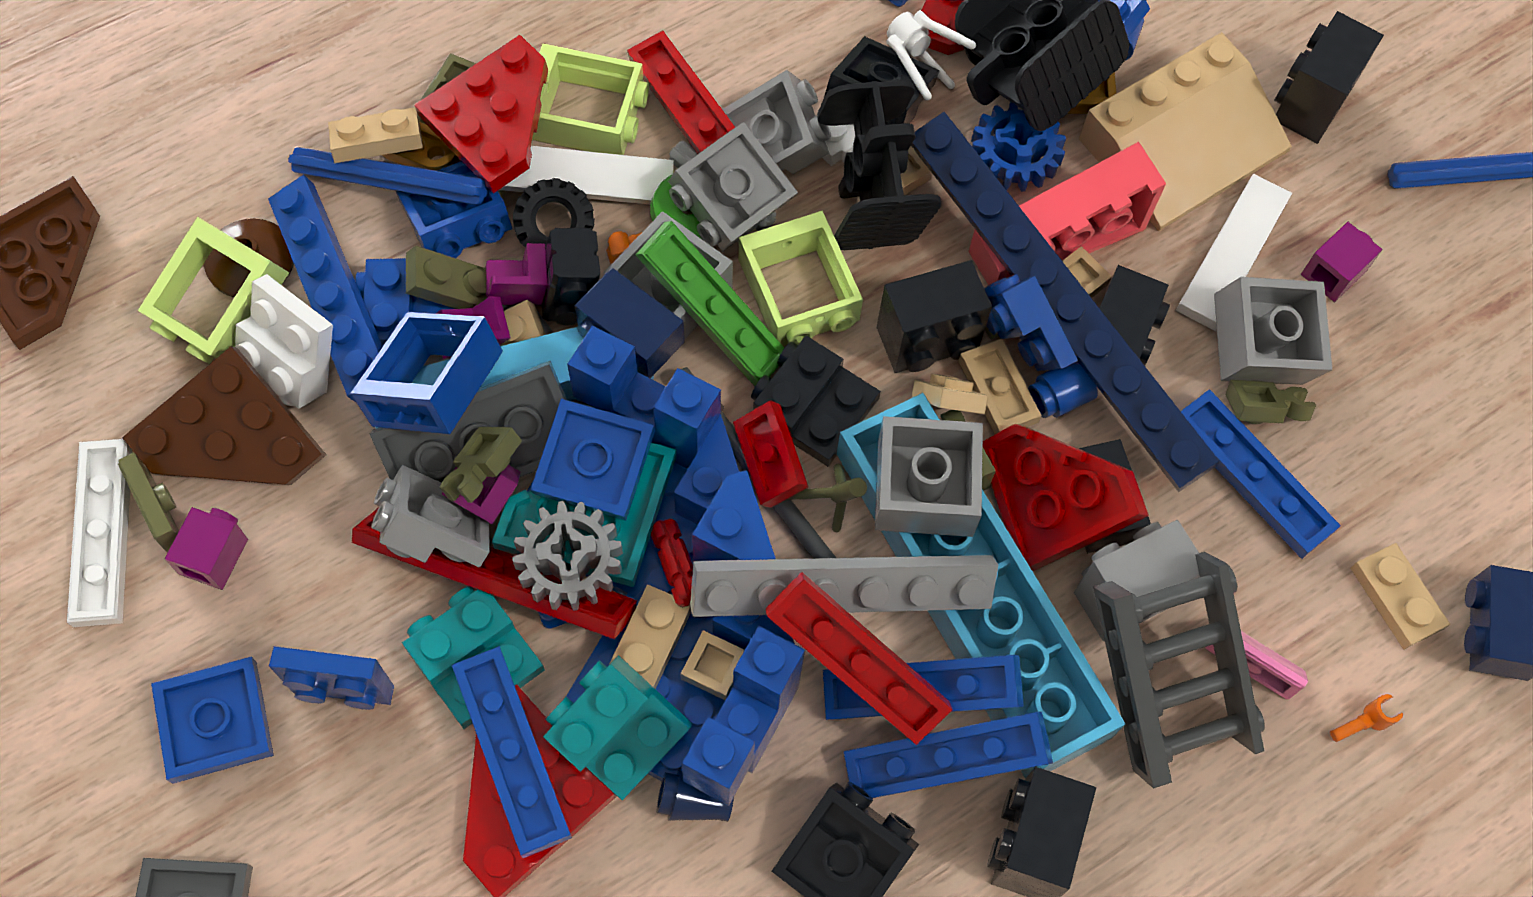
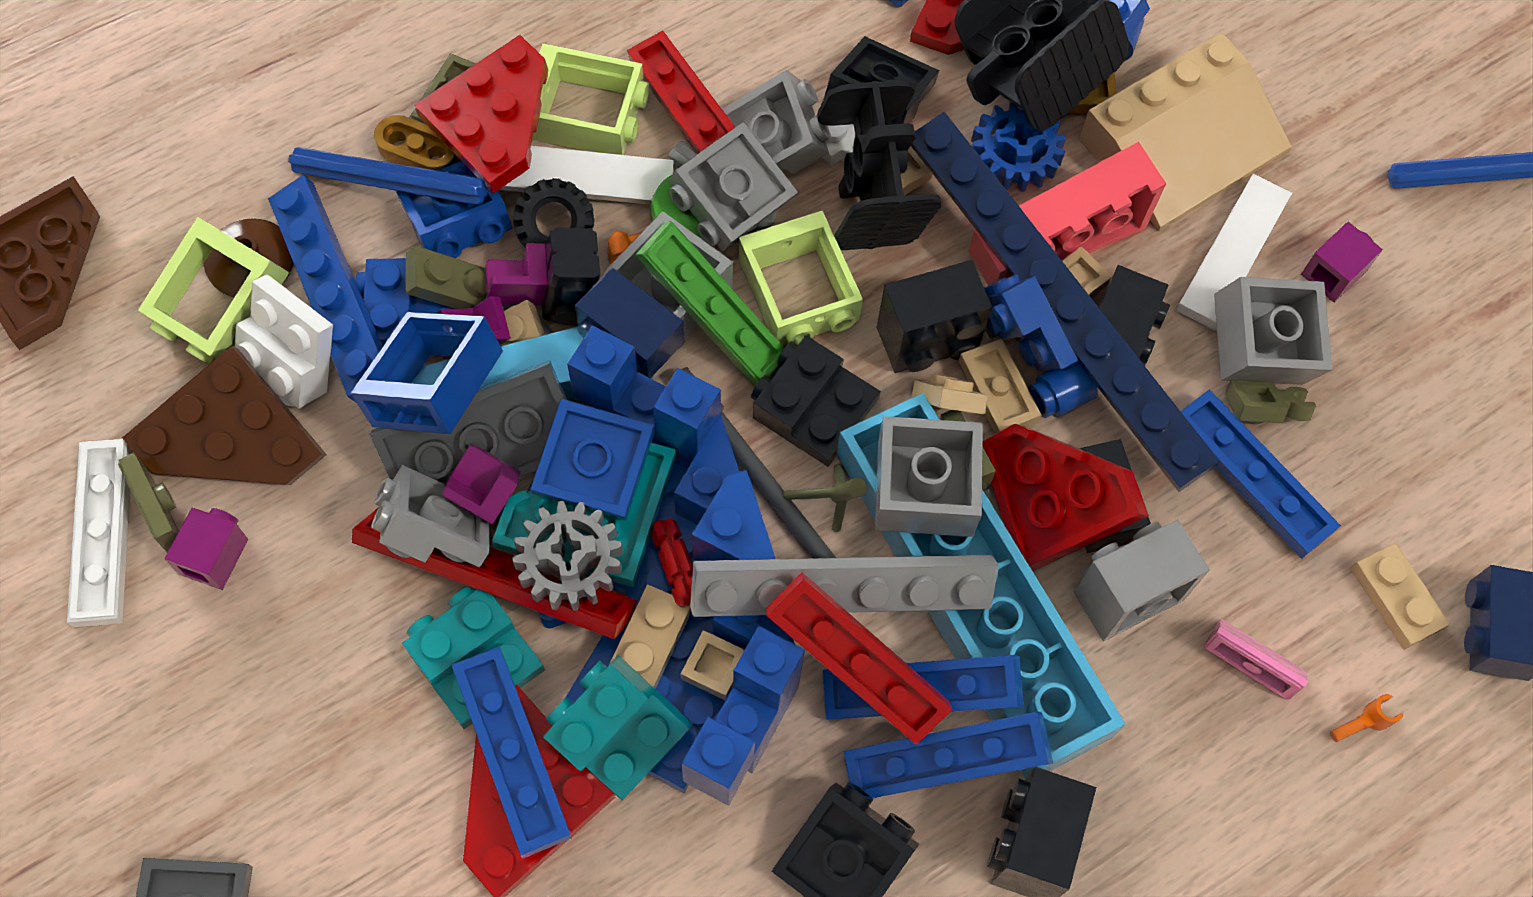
(211, 720): blue plate -> none
(330, 675): blue plate -> none
(374, 134): tan plate -> none
(483, 456): olive plate -> none
(685, 802): dark blue cone -> none
(770, 454): red plate -> none
(910, 36): white plant -> none
(1133, 658): dark grey fence -> none
(1325, 75): black brick -> none

